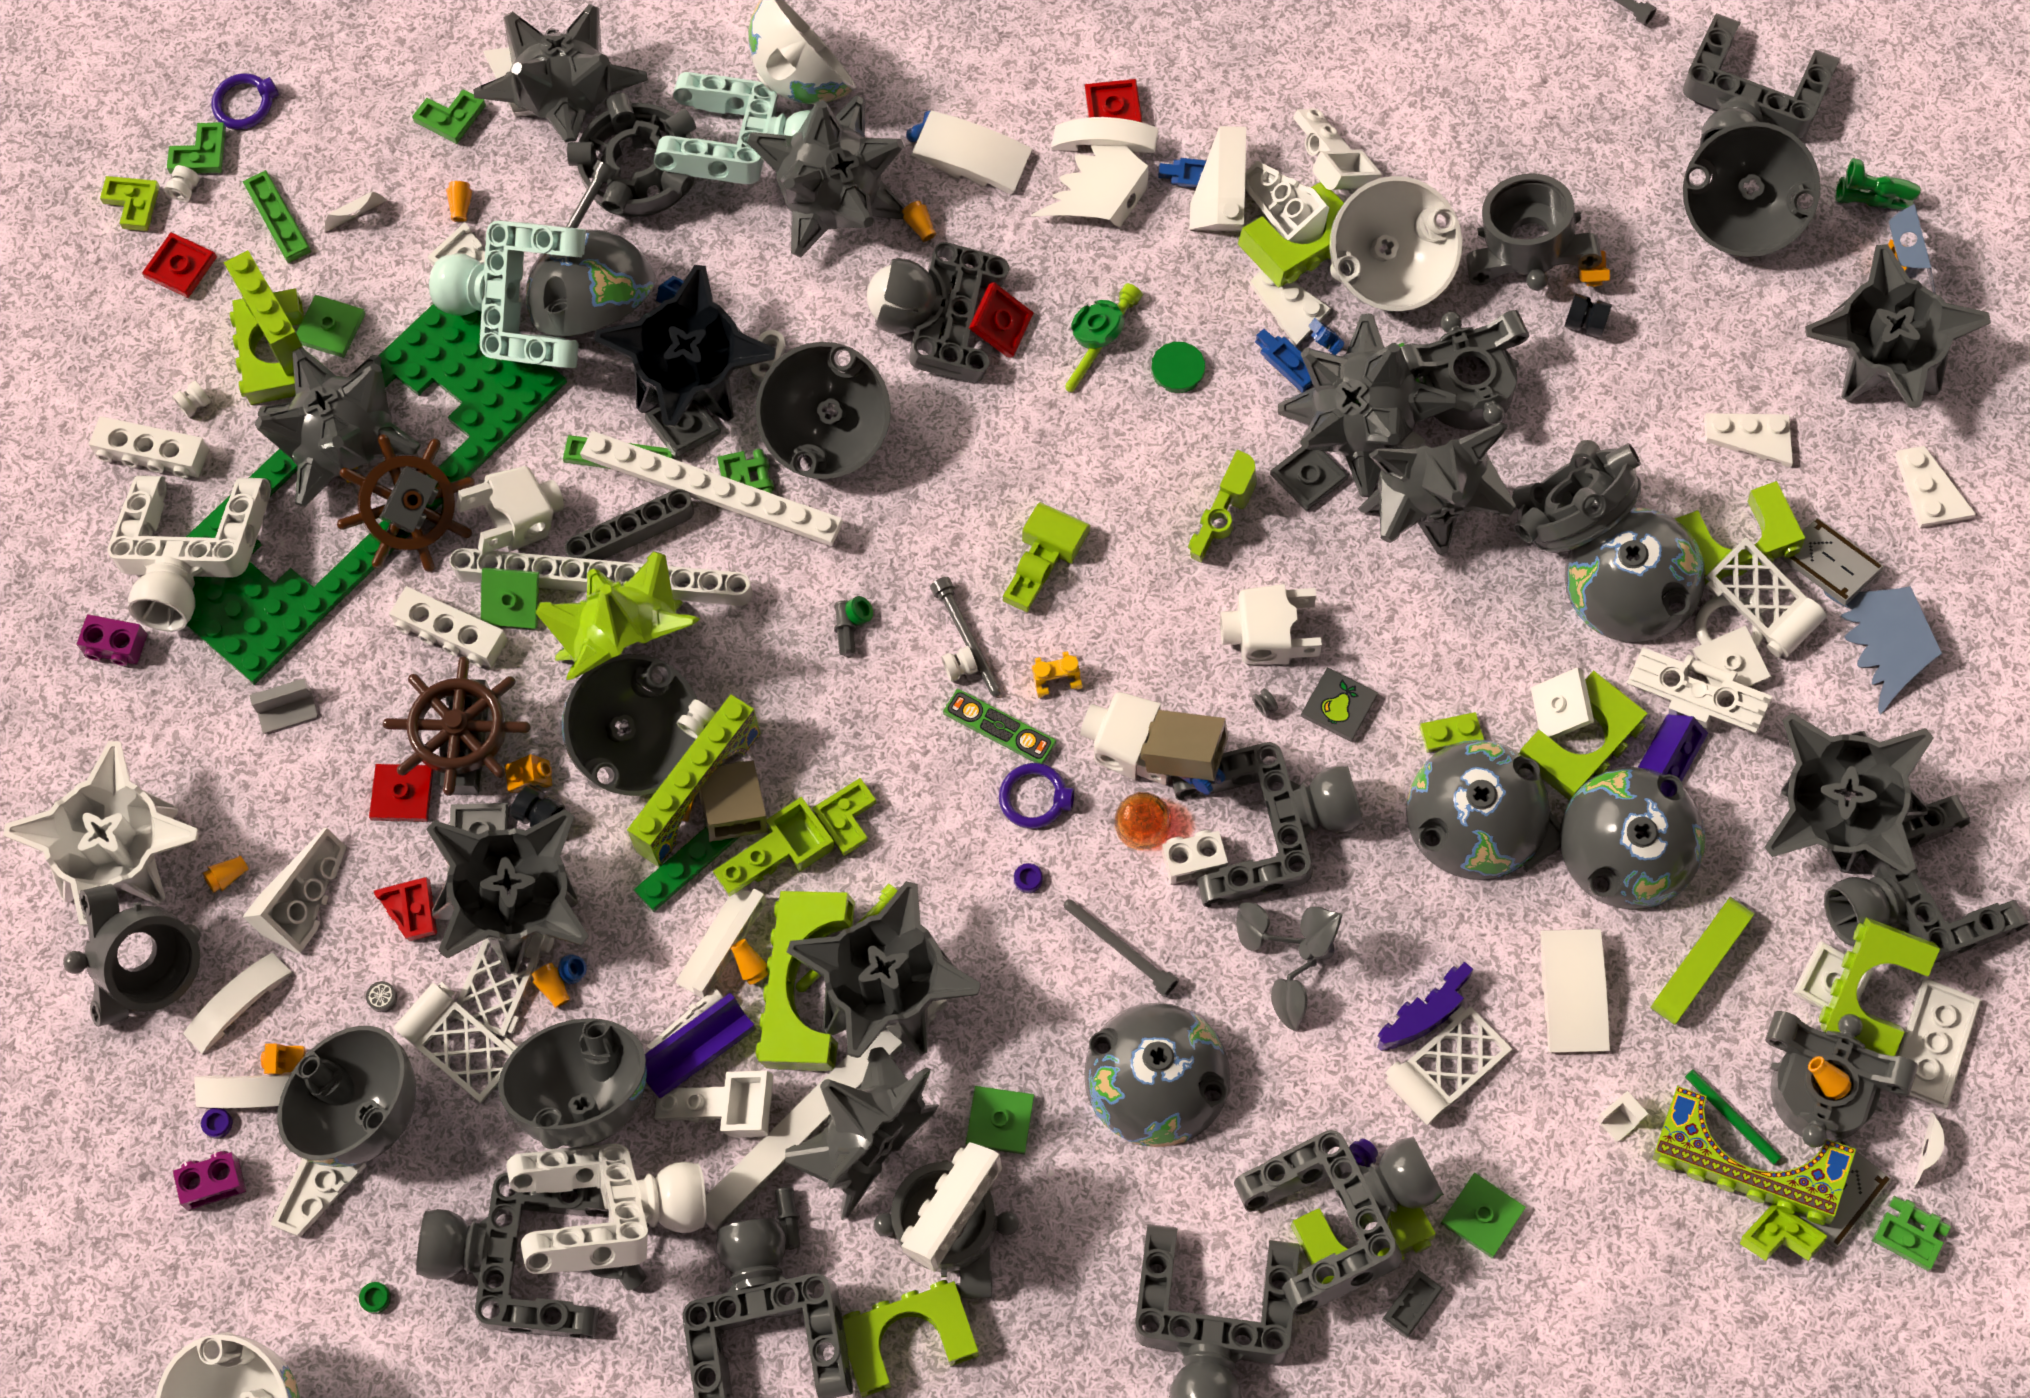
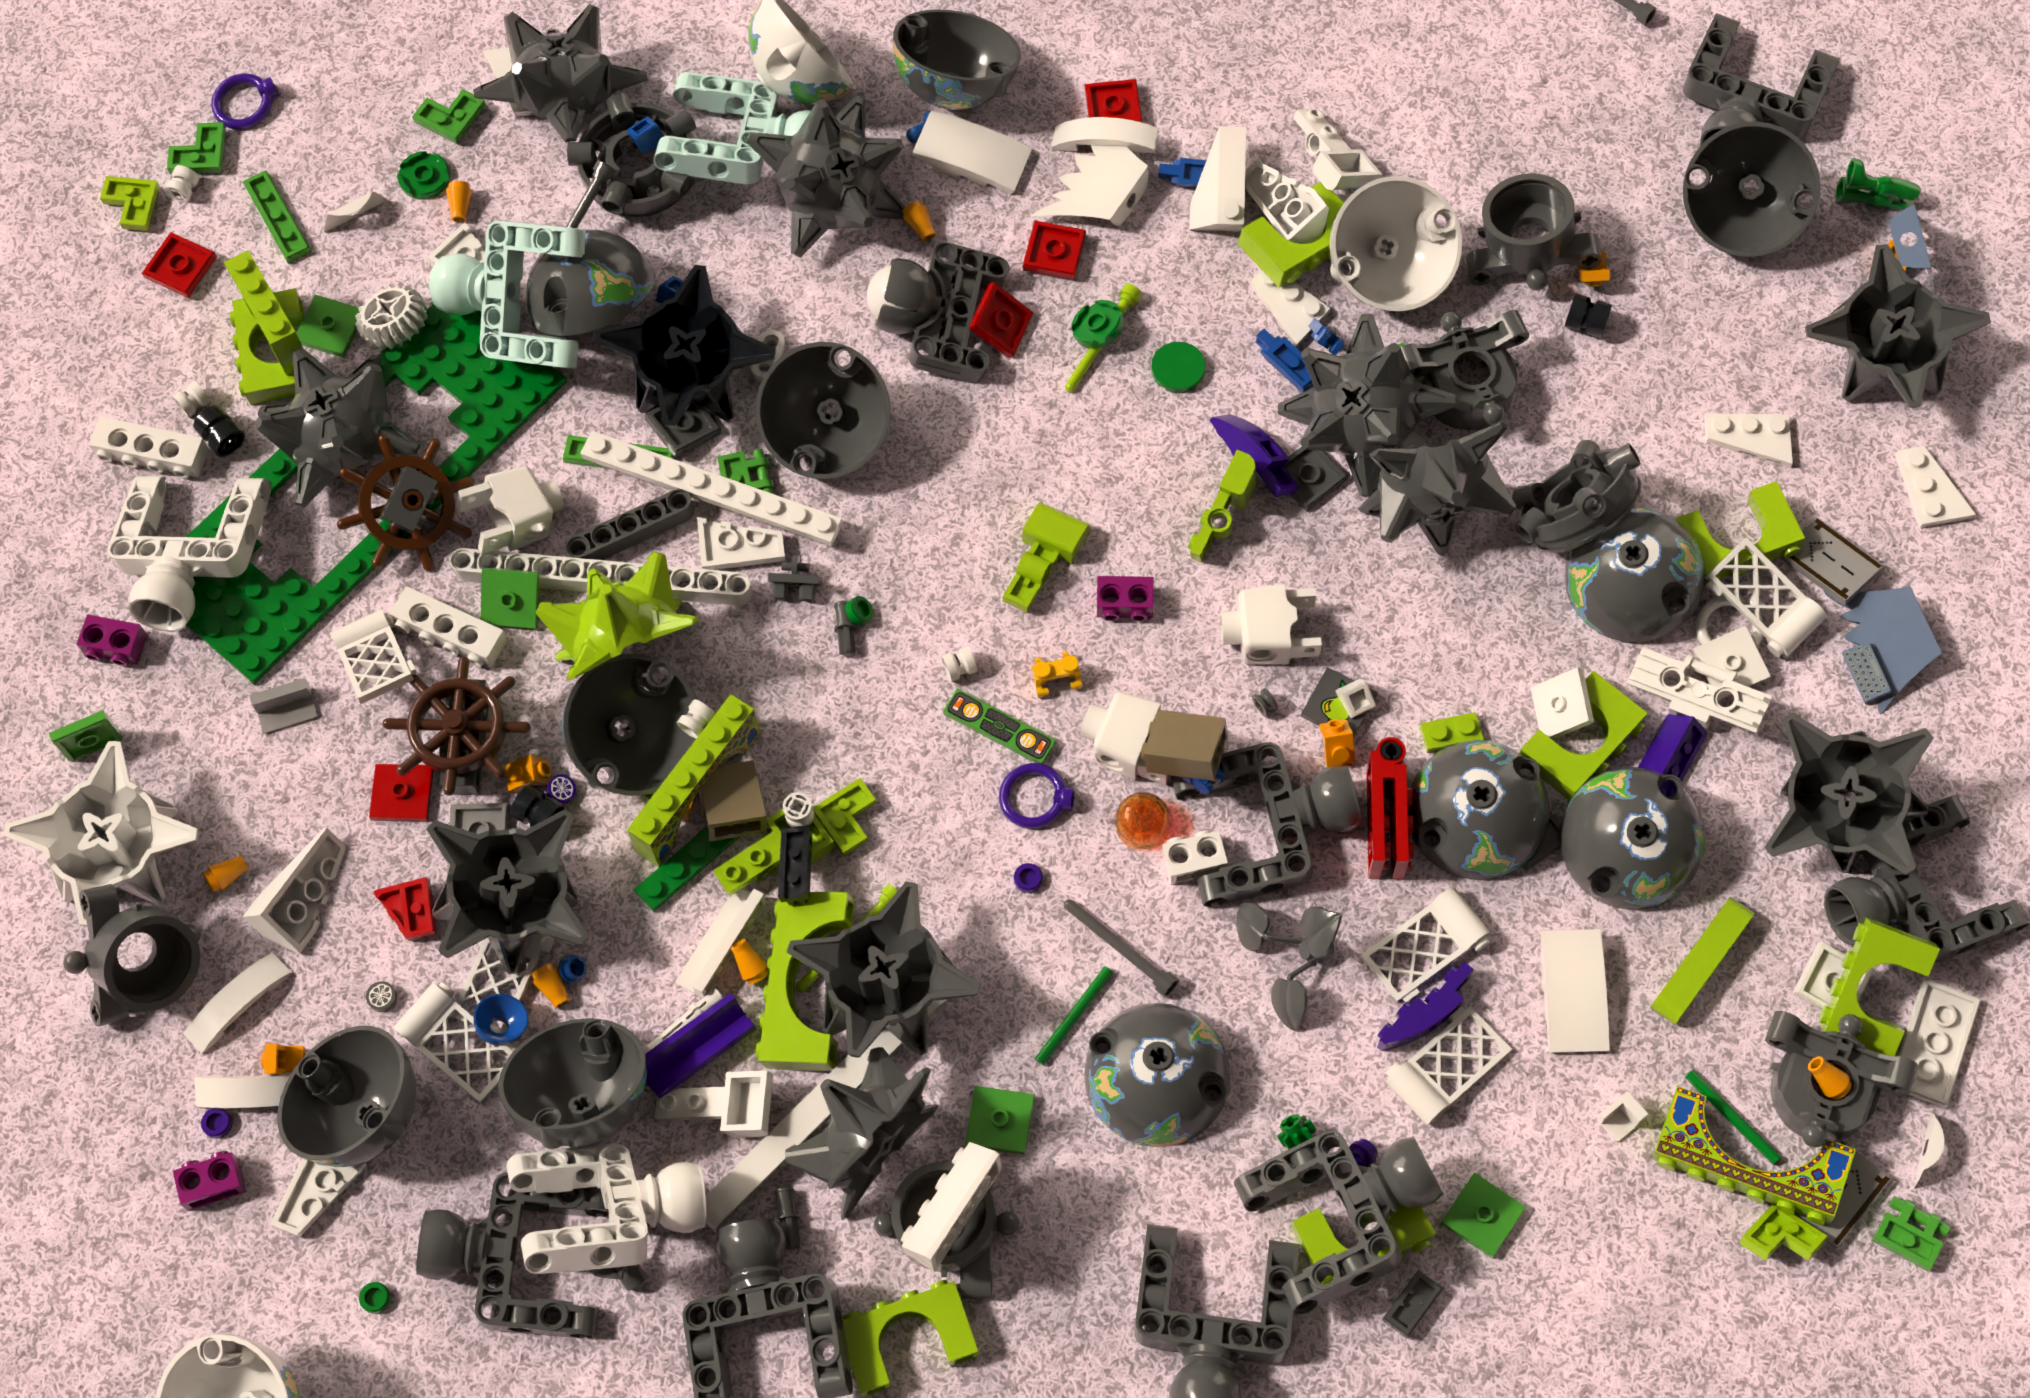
(85, 736): none -> bright green plate
(219, 430): none -> black wheel
(363, 637): none -> white piece
(391, 316): none -> white gear
(425, 183): none -> green tile
(500, 1008): none -> blue piece
(561, 788): none -> dark purple tile
(645, 134): none -> blue slope
(736, 546): none -> white wing
(782, 582): none -> dark grey hips
(795, 865): none -> black hinge
(798, 816): none -> white wheel
(943, 590): dark grey piece -> none
(954, 58): none -> dark grey piece
(1054, 250): none -> red plate
(1074, 1015): none -> green bar
(1125, 590): none -> magenta brick
(1267, 454): none -> dark purple slope
(1295, 1130): none -> green gear
(1337, 743): none -> light orange bracket
(1356, 698): none -> white slope
(1388, 778): none -> red hinge
(1458, 923): none -> white piece
(1866, 672): none -> tile

